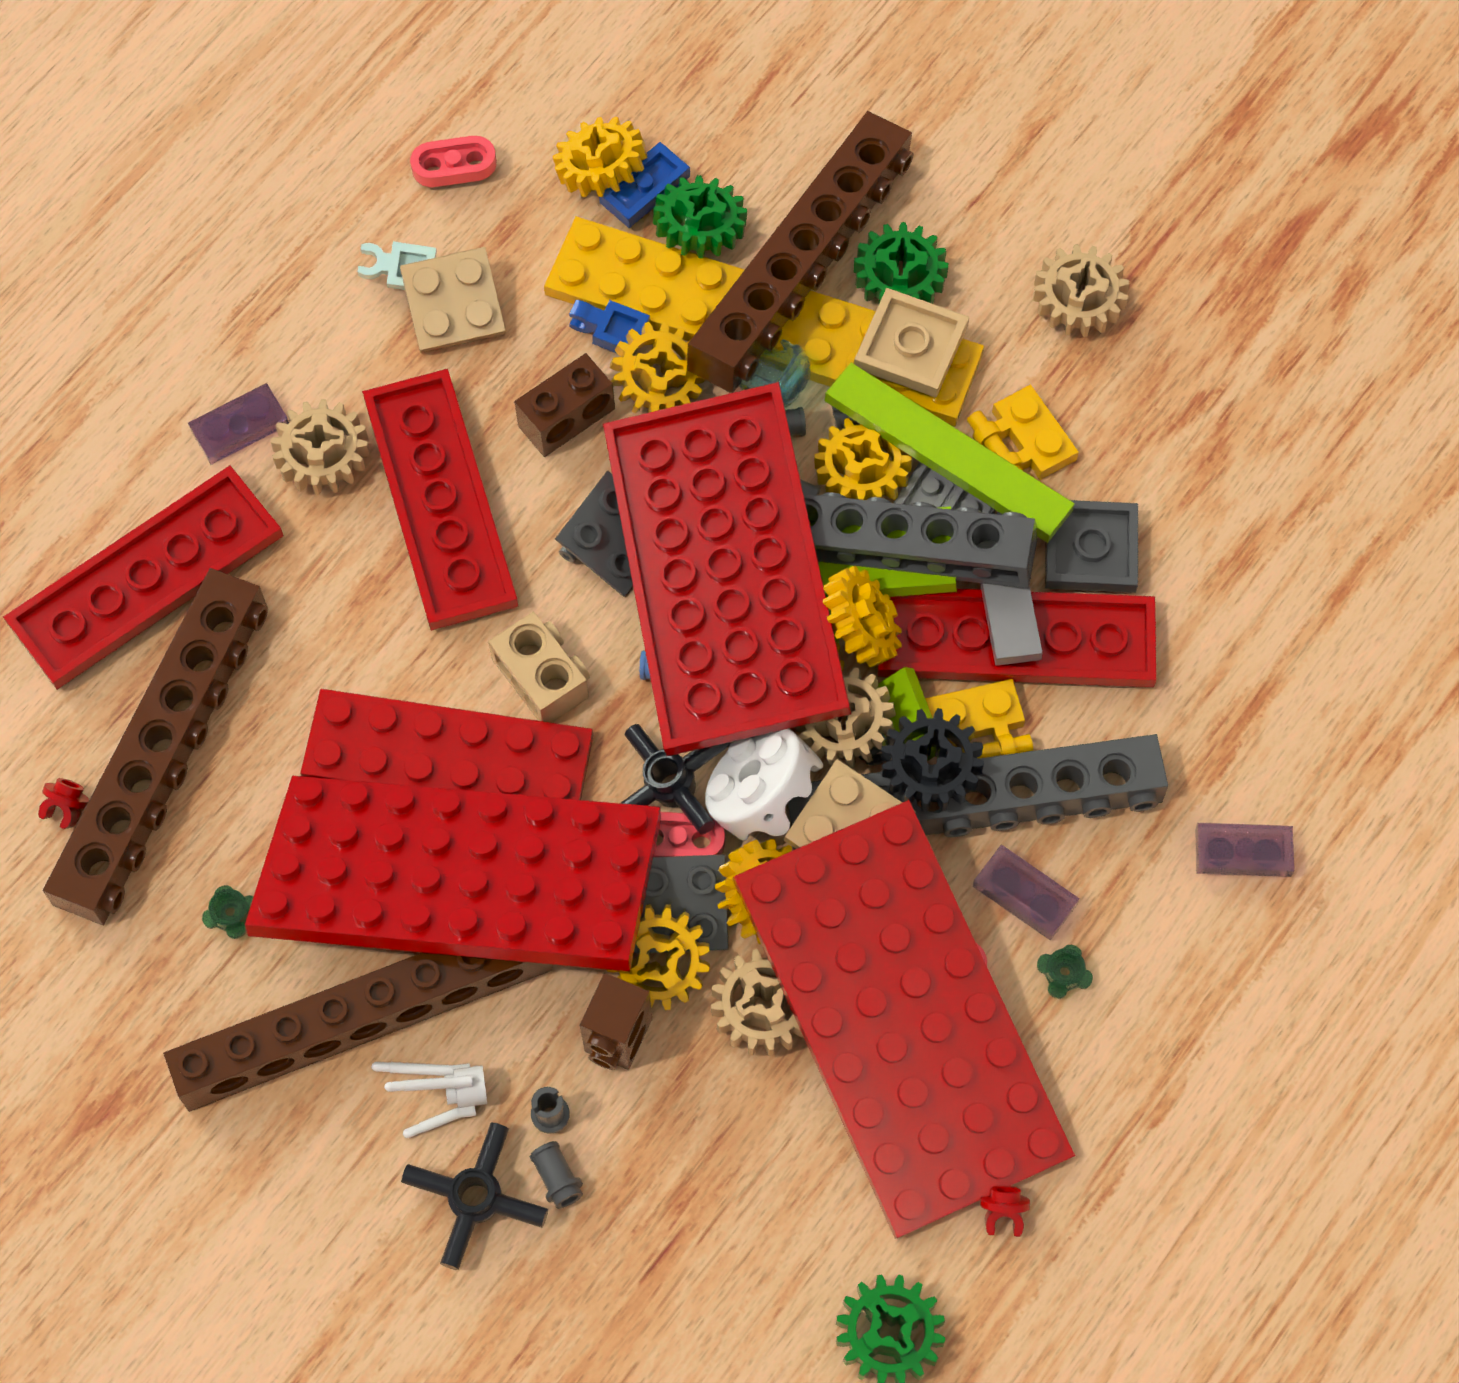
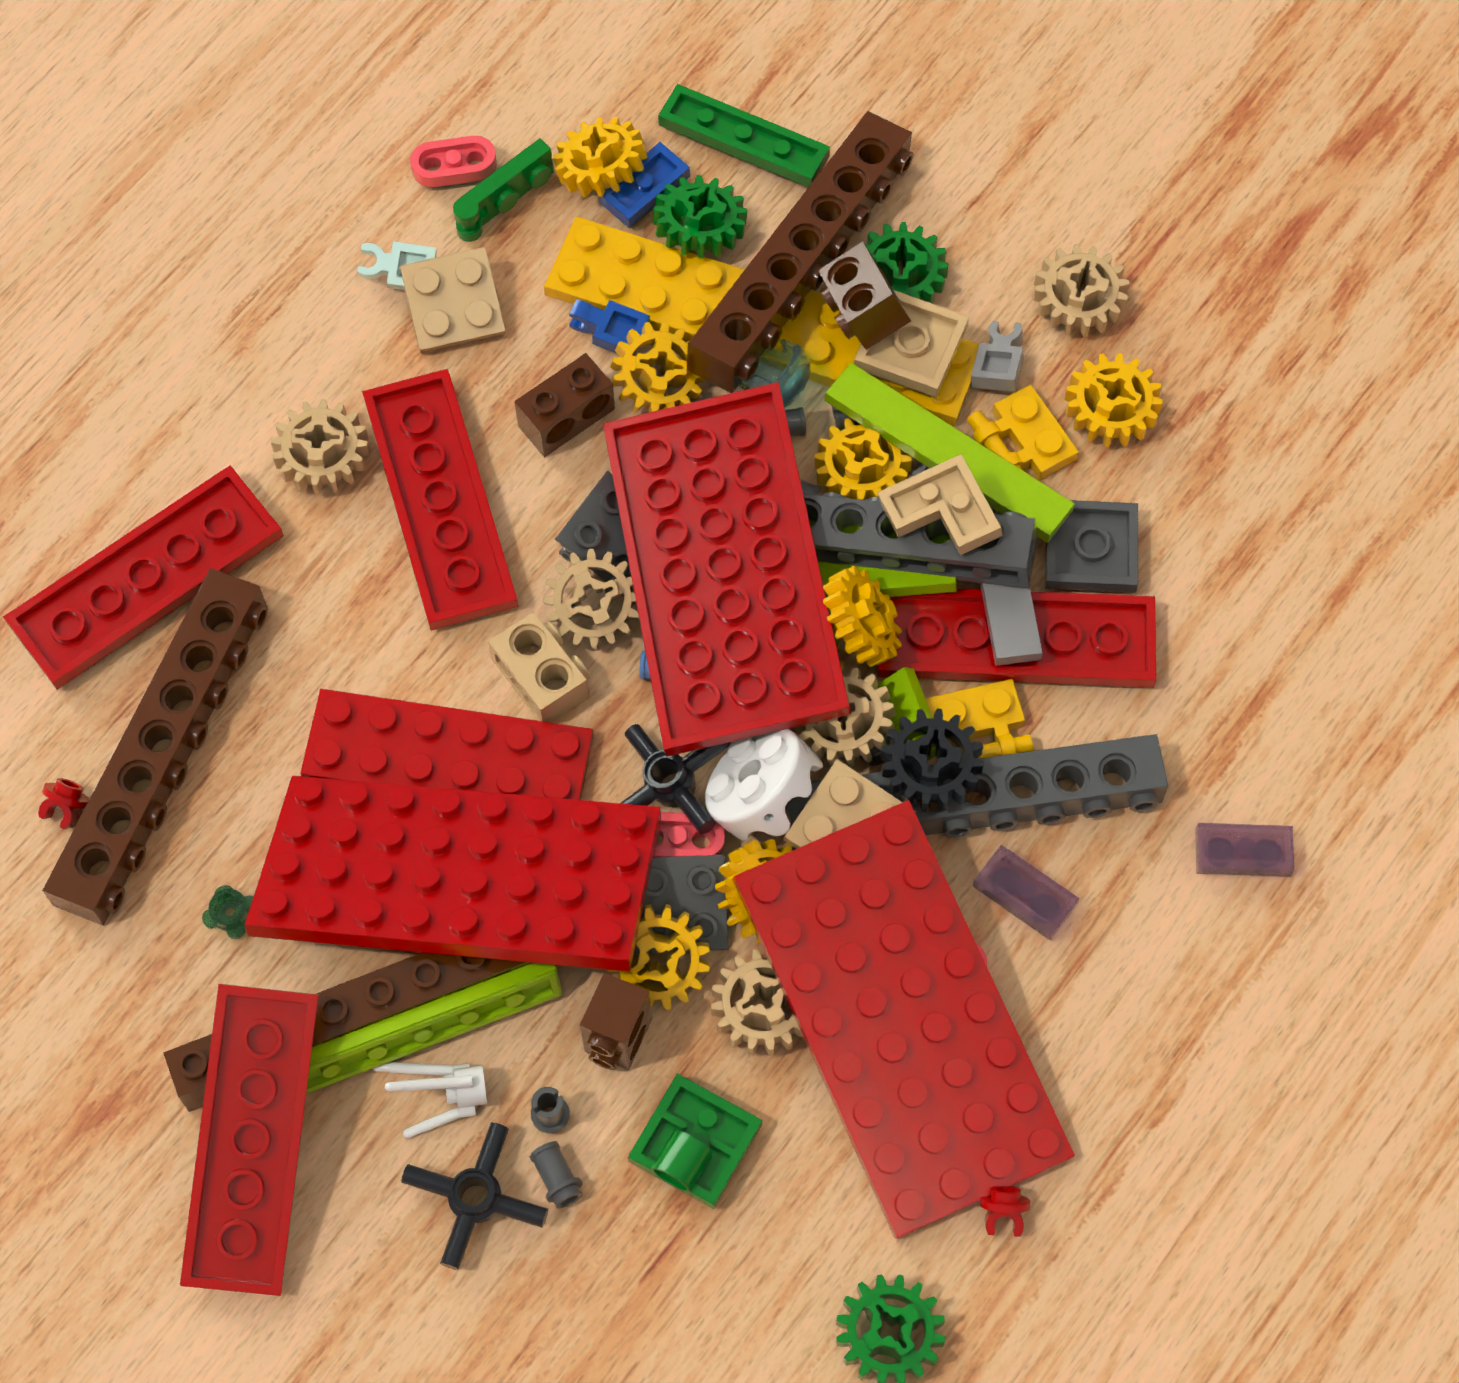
(238, 423): clear purple plate -> none
(249, 1140): none -> red plate
(432, 1023): none -> lime tile
(502, 189): none -> green plate
(584, 580): none -> tan gear
(695, 1141): none -> green plate
(743, 135): none -> green plate
(863, 297): none -> reddish brown brick
(944, 493): none -> tan plate
(1000, 362): none -> light grey plate
(1069, 958): clear green plate -> none
(1113, 417): none -> yellow gear

